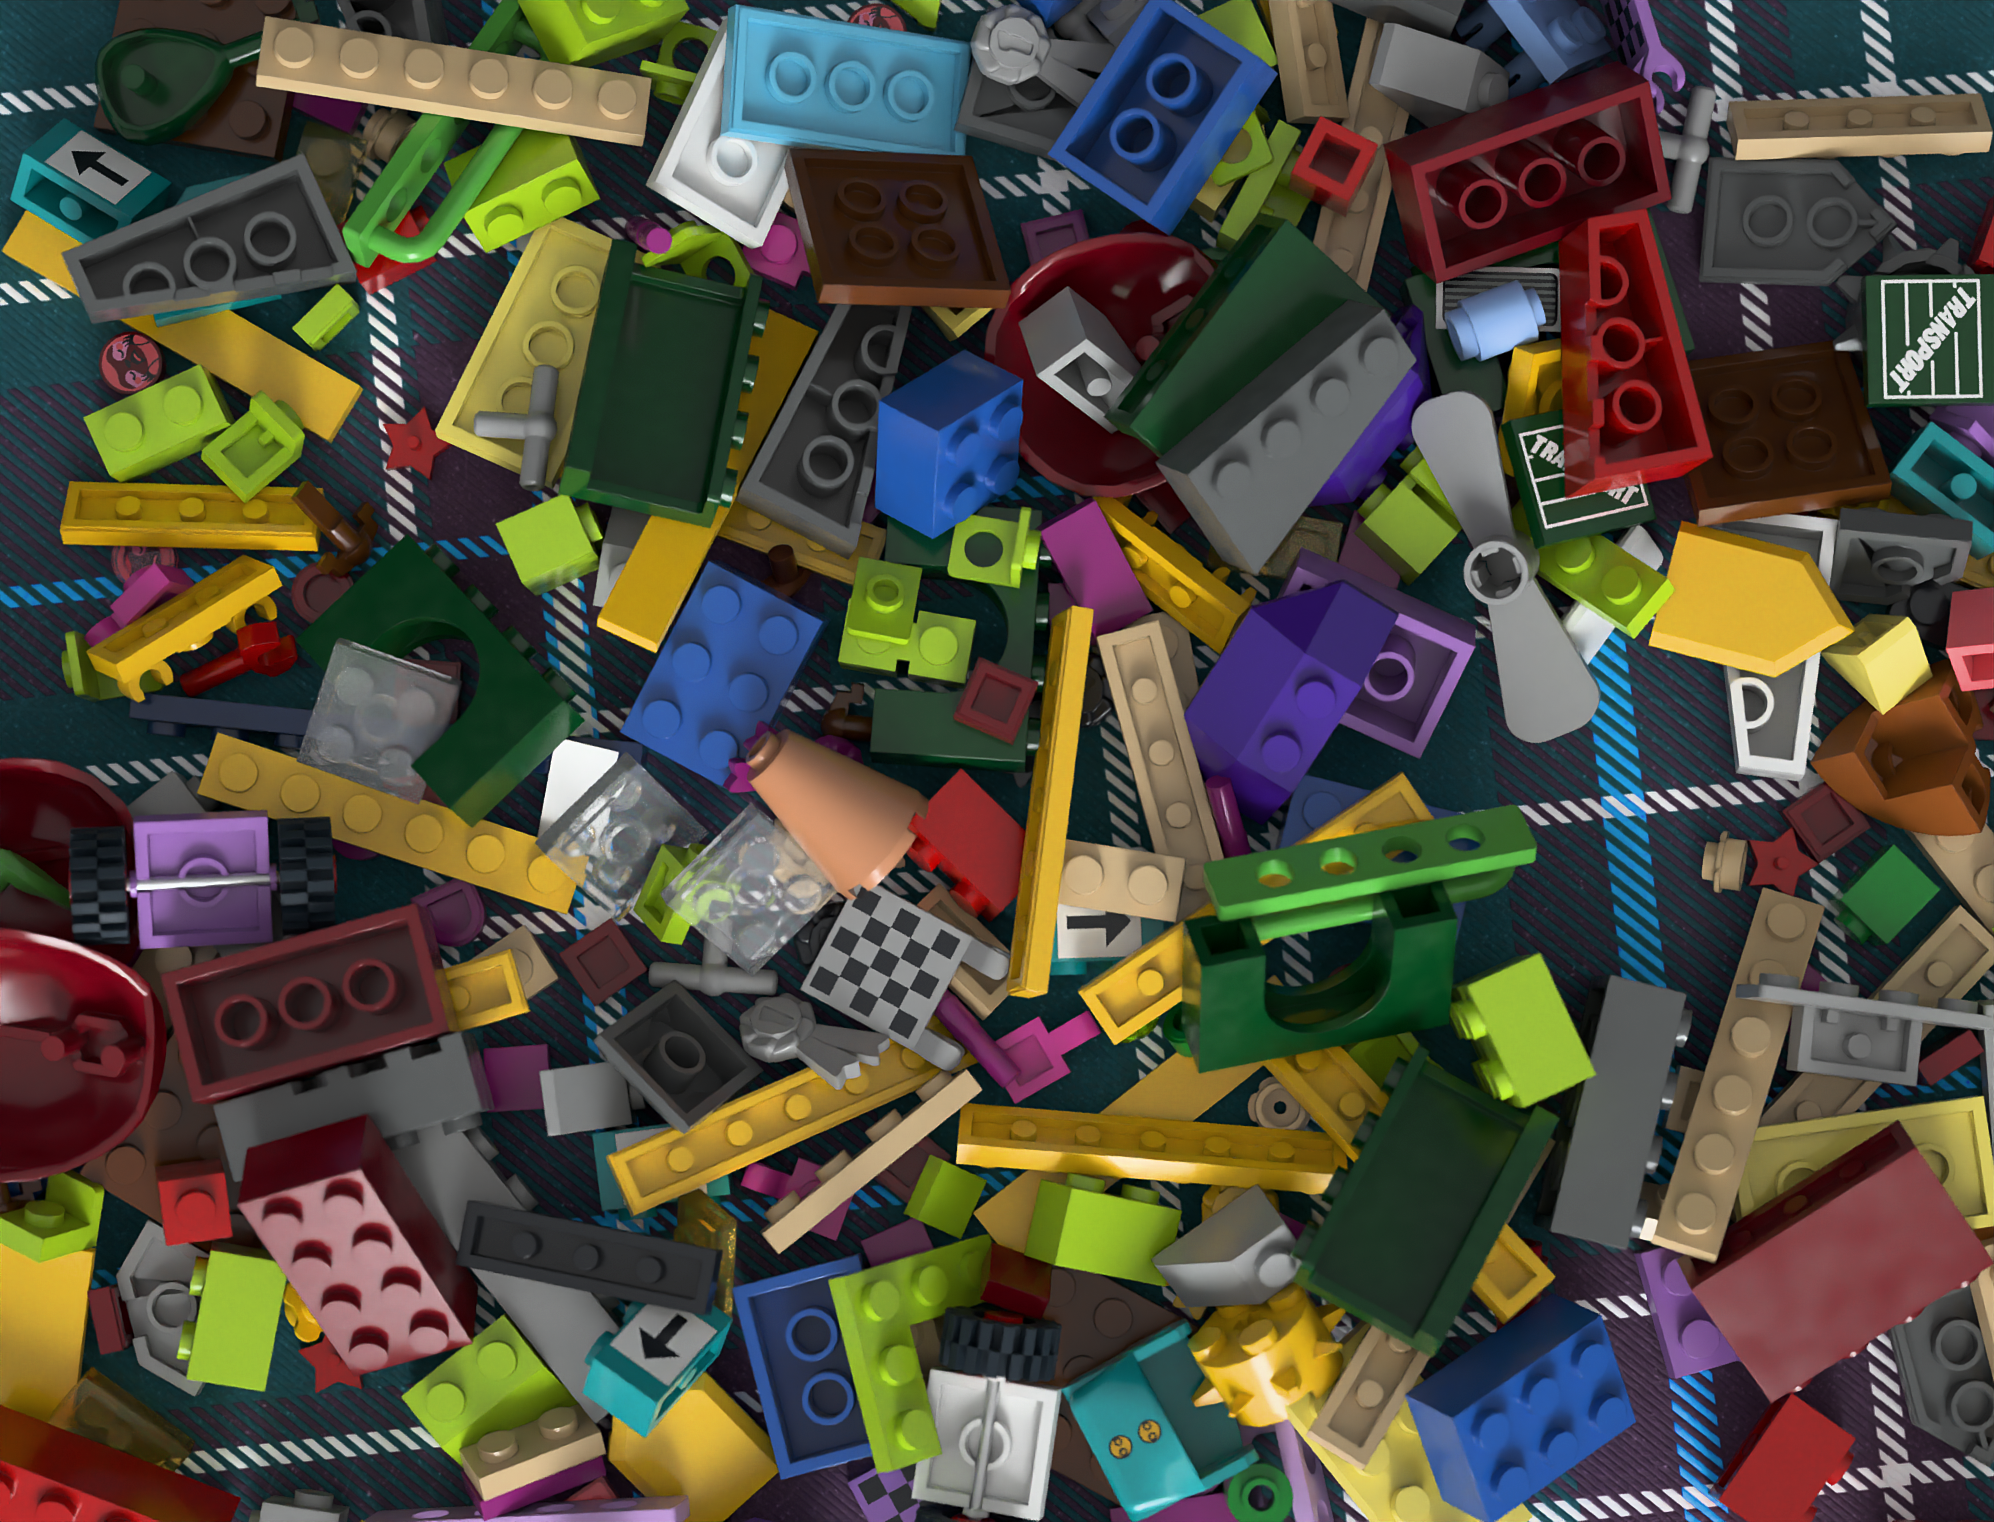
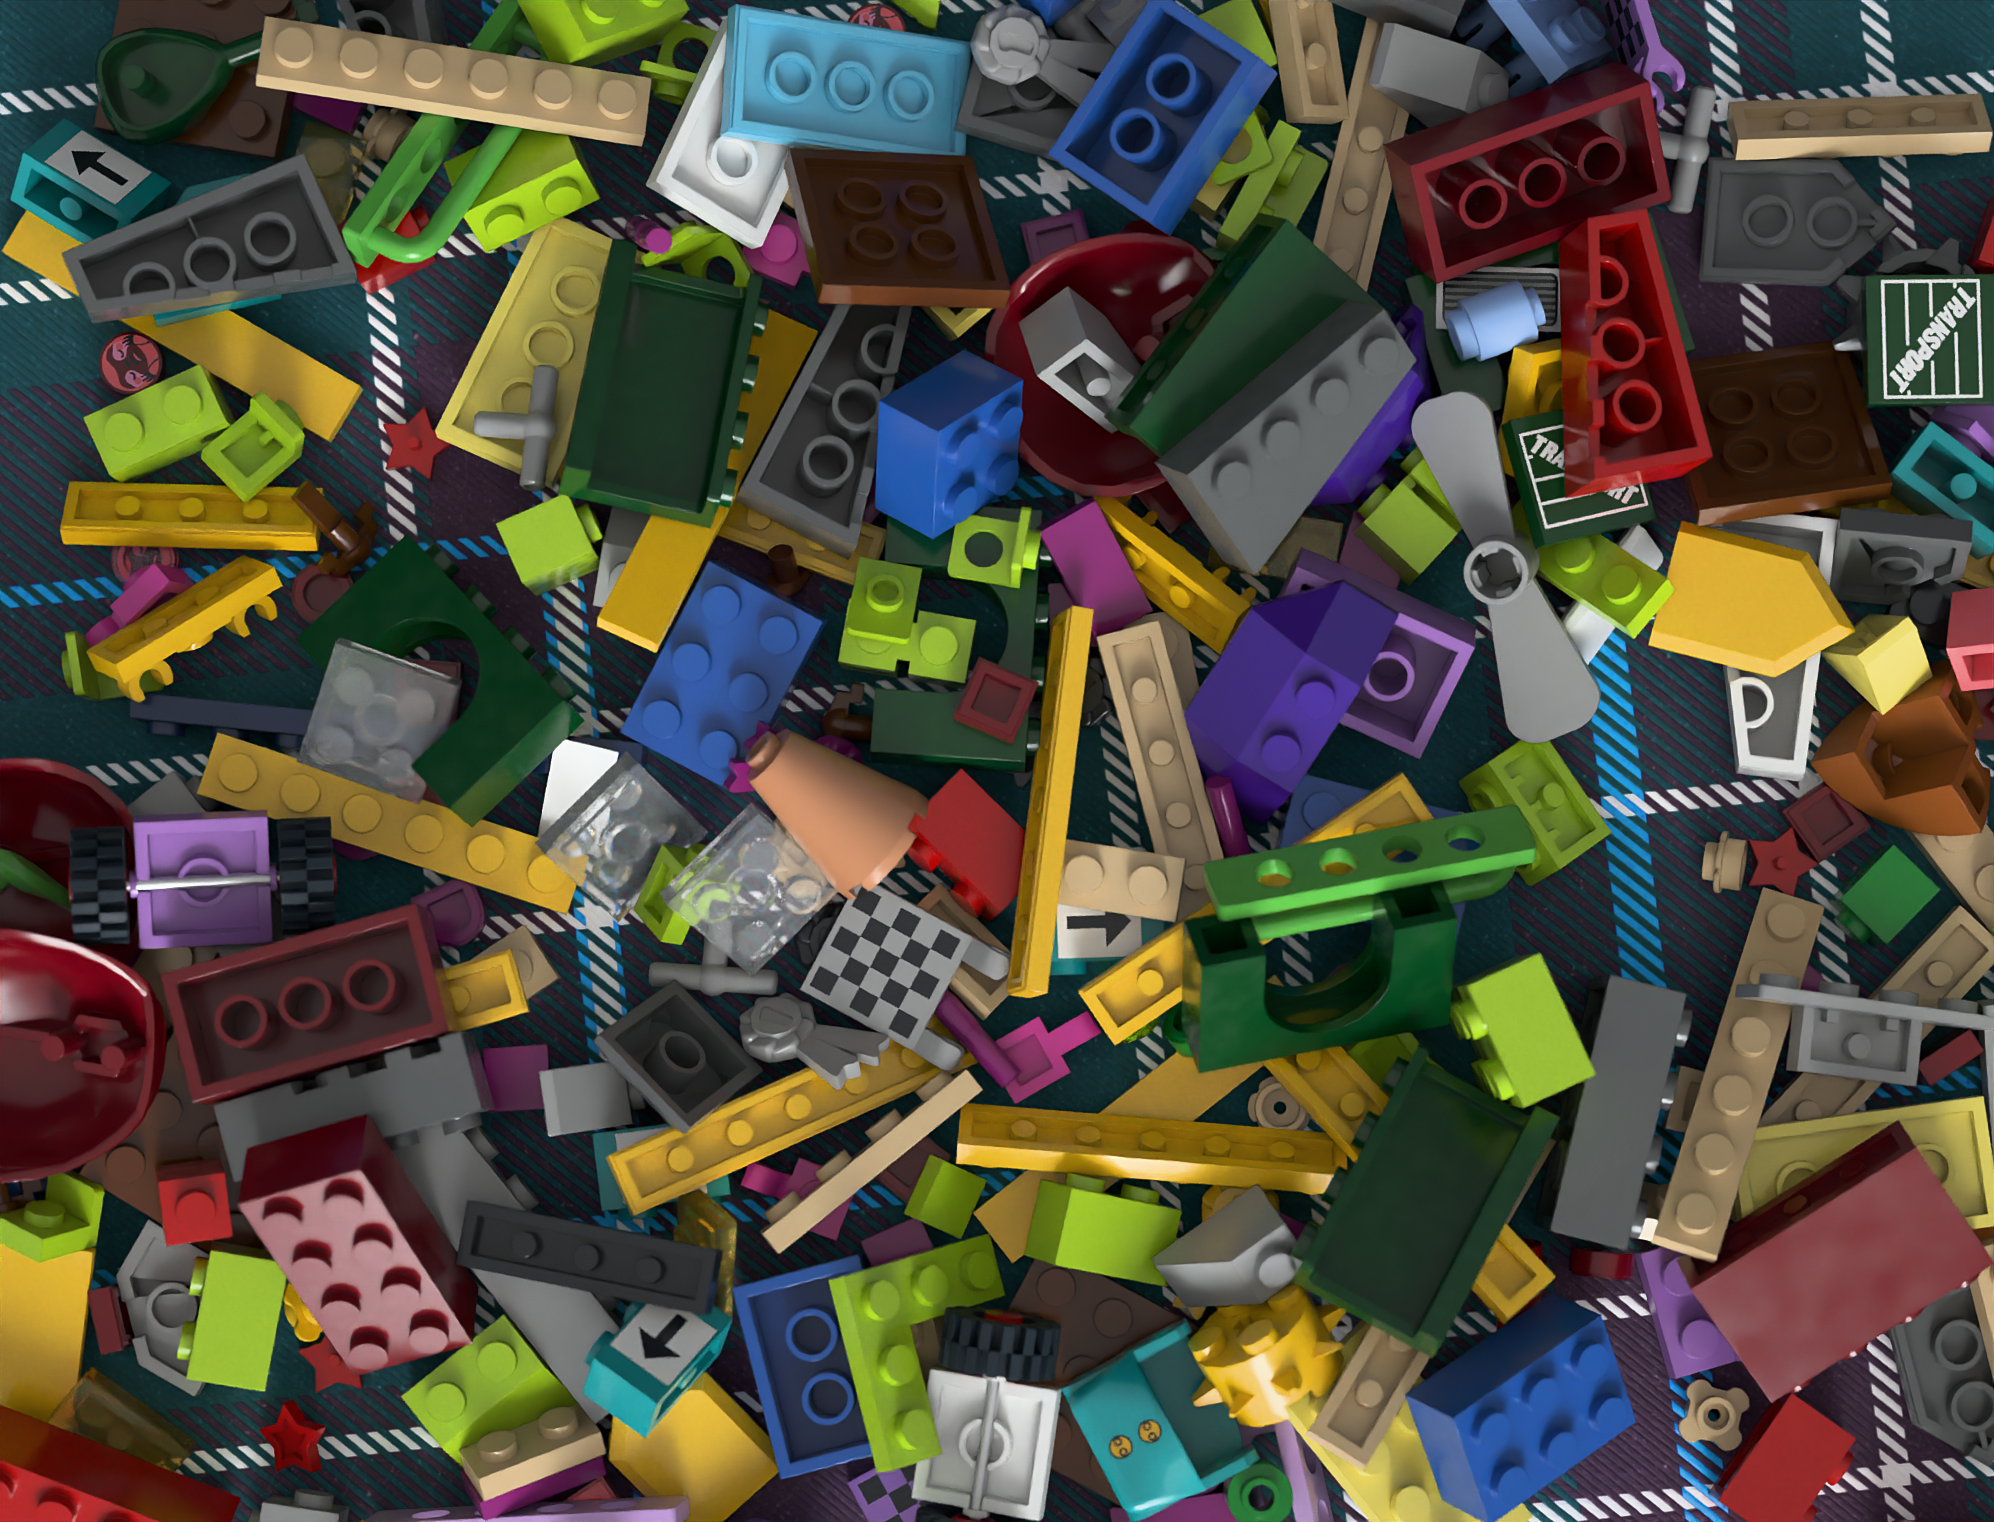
(257, 650): red bar -> none
(294, 1439): none -> red piece
(327, 318): lime tile -> none
(604, 962): dark red tile -> none
(1015, 1281): dark red tile -> none
(1333, 166): red brick -> none
(1549, 799): none -> lime bracket
(1601, 1263): none -> dark red tile
(1700, 1401): none -> tan plate

